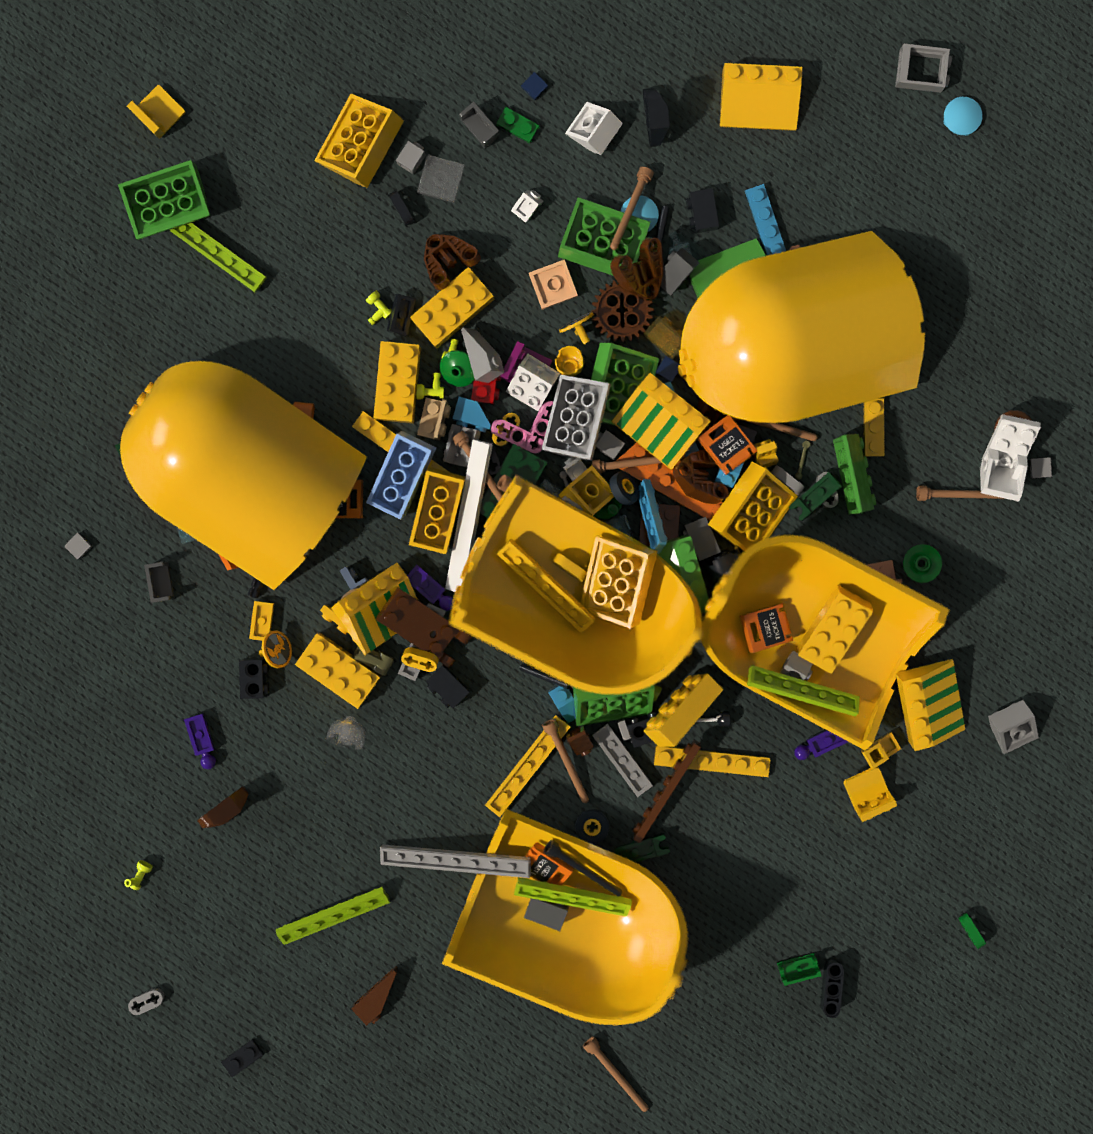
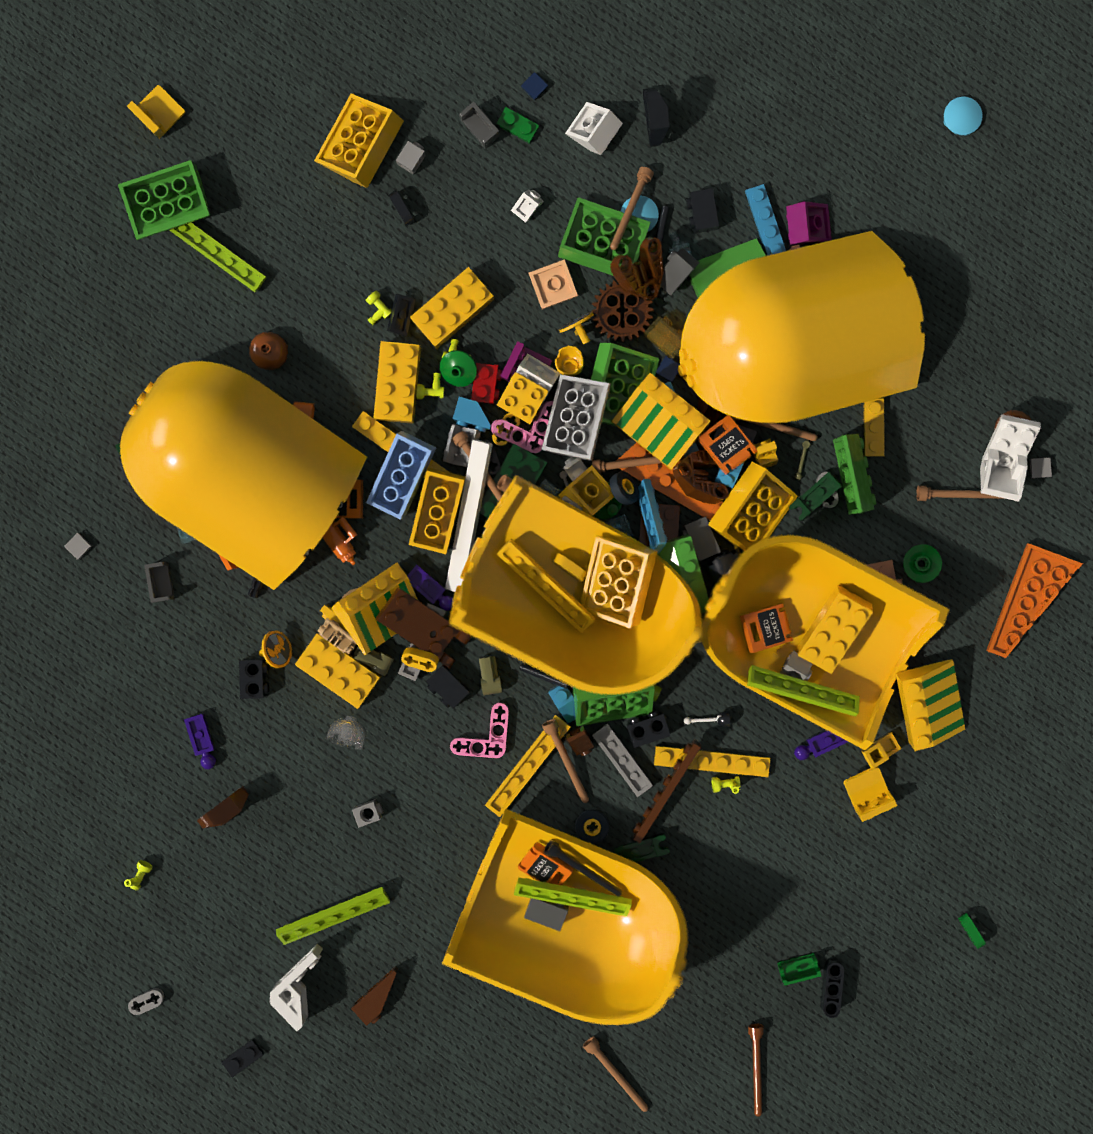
(261, 620): yellow plate -> none
(272, 358): none -> dark orange cylinder
(290, 994): none -> white bracket
(332, 630): none -> tan hinge
(339, 543): none -> orange piece
(350, 576): sand blue bracket -> none
(361, 818): none -> light grey brick
(433, 419): tan bracket -> none
(440, 178): clear plate -> none
(442, 252): reddish brown connector -> none
(455, 861): light grey tile -> none
(483, 358): light grey slope -> none
(490, 680): none -> olive piece
(493, 738): none -> bright pink beam
(522, 397): none -> yellow bracket
(609, 444): light grey brick -> none
(623, 729): light grey tile -> none
(682, 710): yellow brick -> none
(734, 784): none -> neon yellow piece
(756, 1032): none -> dark orange piece
(760, 96): yellow slope -> none
(788, 480): light grey beam -> none
(808, 223): none -> magenta slope
(923, 51): light grey window -> none
(1013, 726): light grey slope -> none
(1033, 589): none -> orange wing

